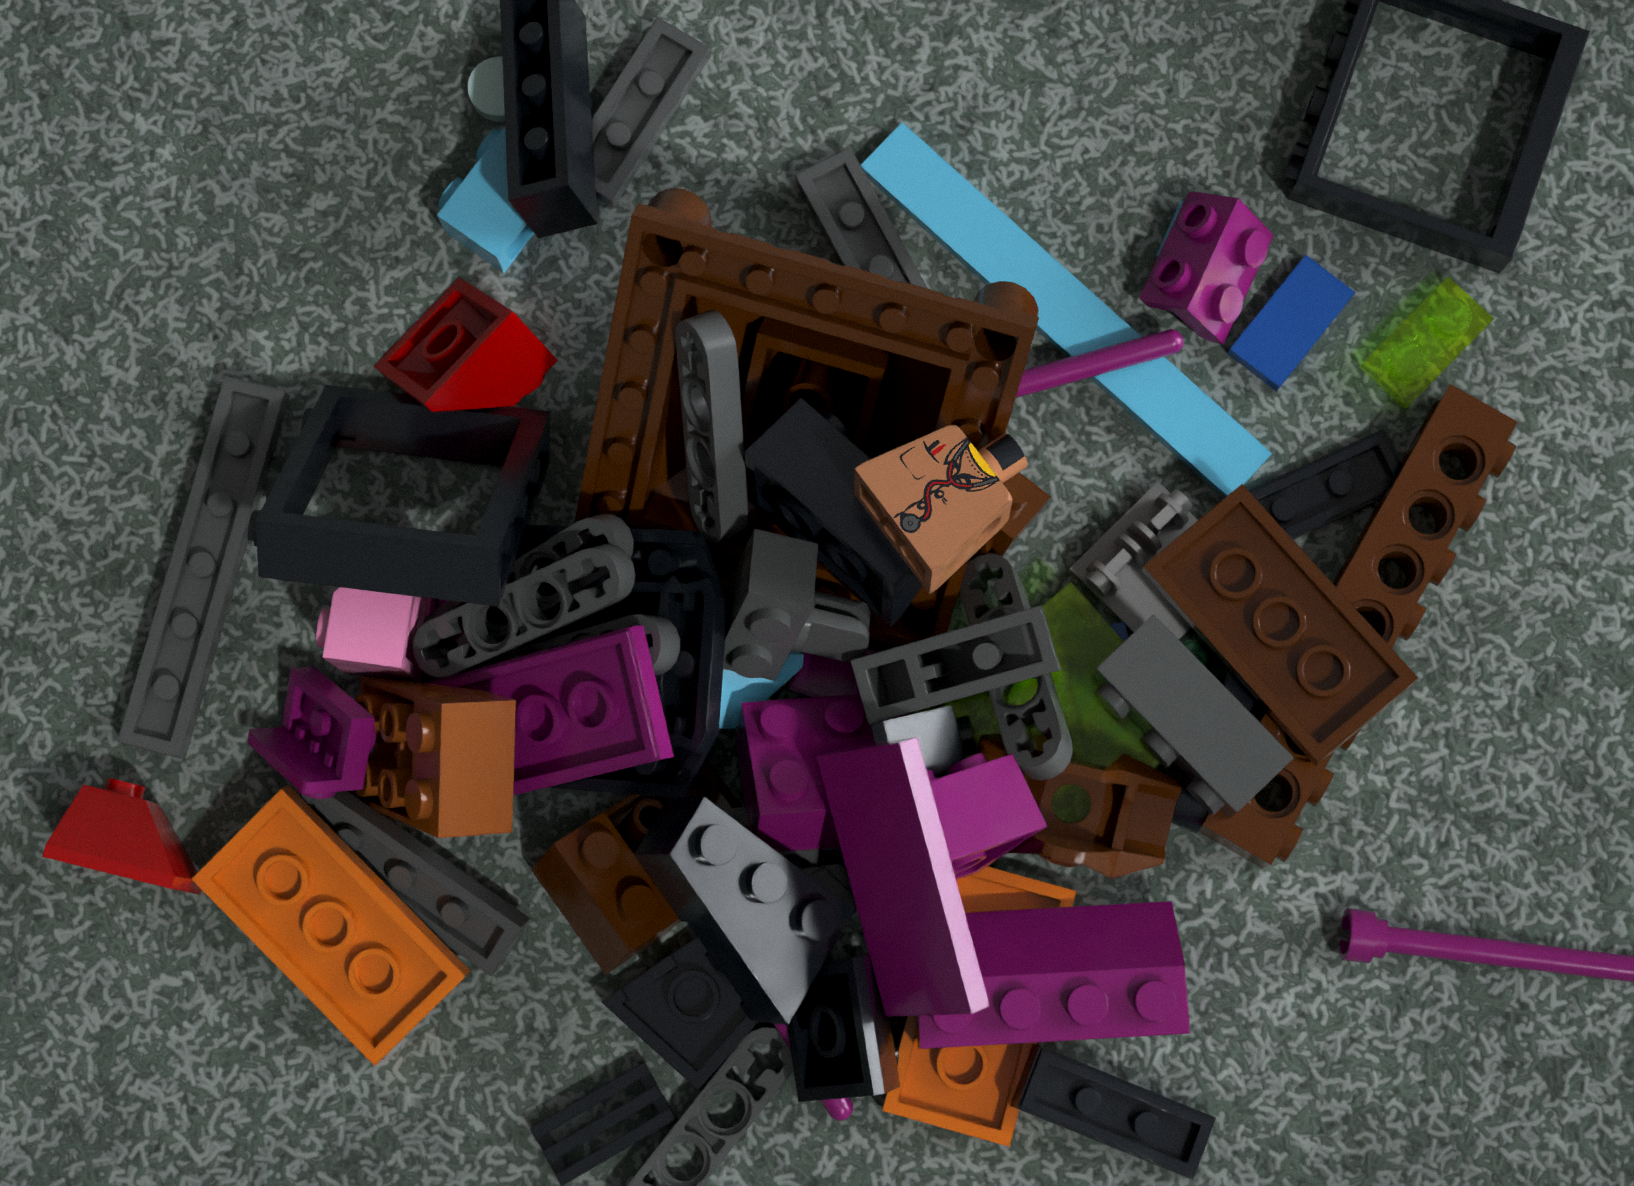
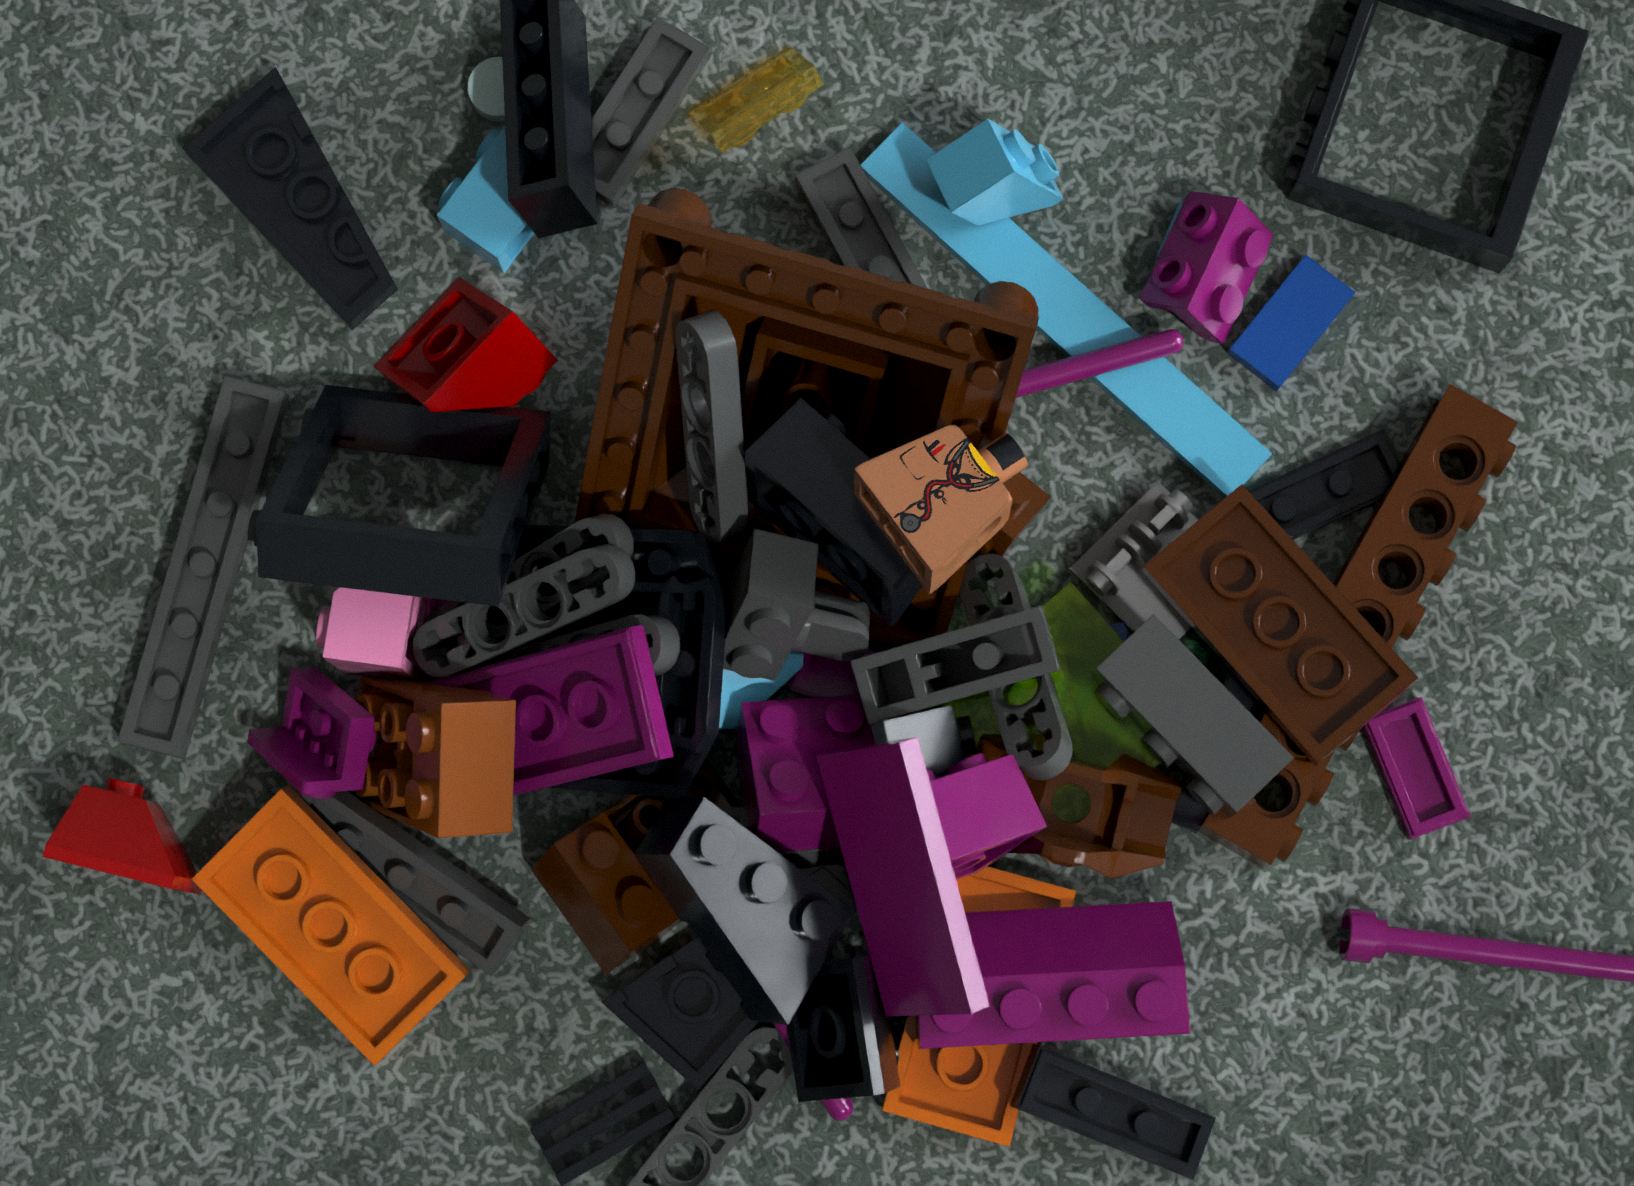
(285, 187): none -> black wing
(755, 99): none -> clear yellow plate
(994, 174): none -> medium azure slope
(1415, 769): none -> magenta tile
(1426, 342): clear neon green plate -> none

